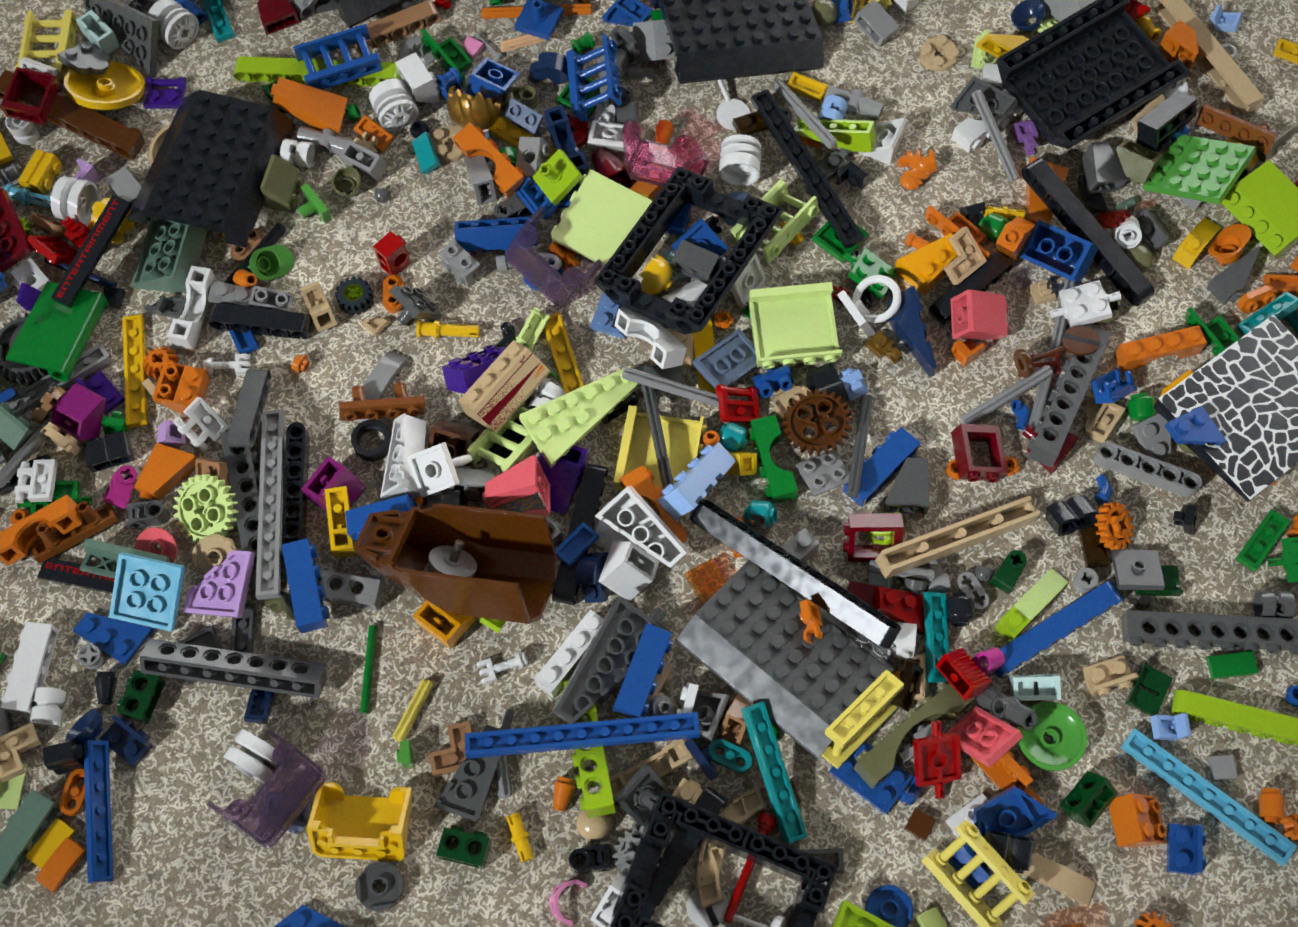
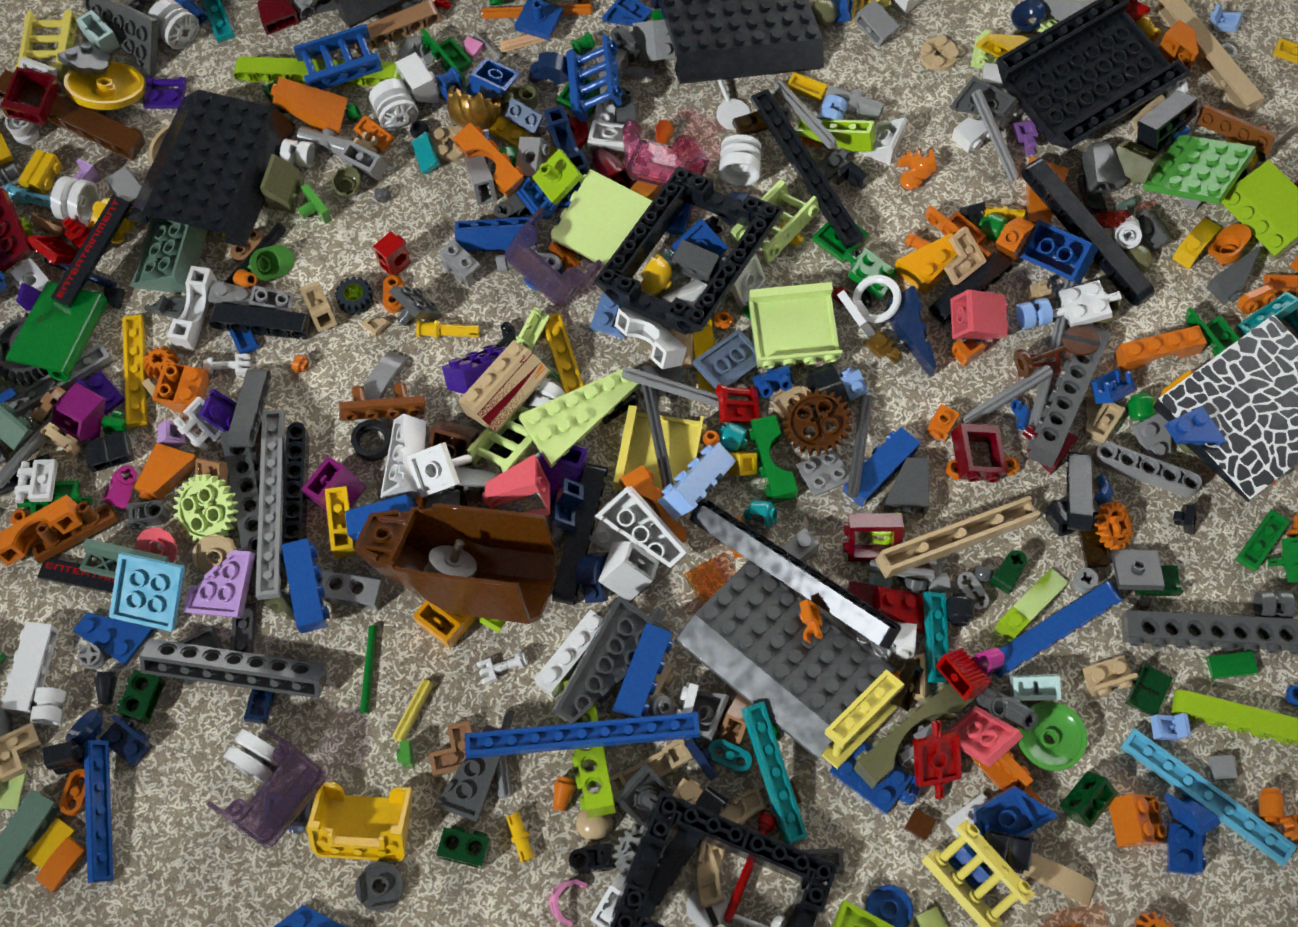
(218, 410): none -> dark purple plate
(564, 504): none -> dark blue brick
(576, 544): blue tile -> none
(942, 422): none -> orange brick
(1034, 313): none -> light blue wheel
(1079, 491): none -> beam
(1191, 814): none -> blue panel

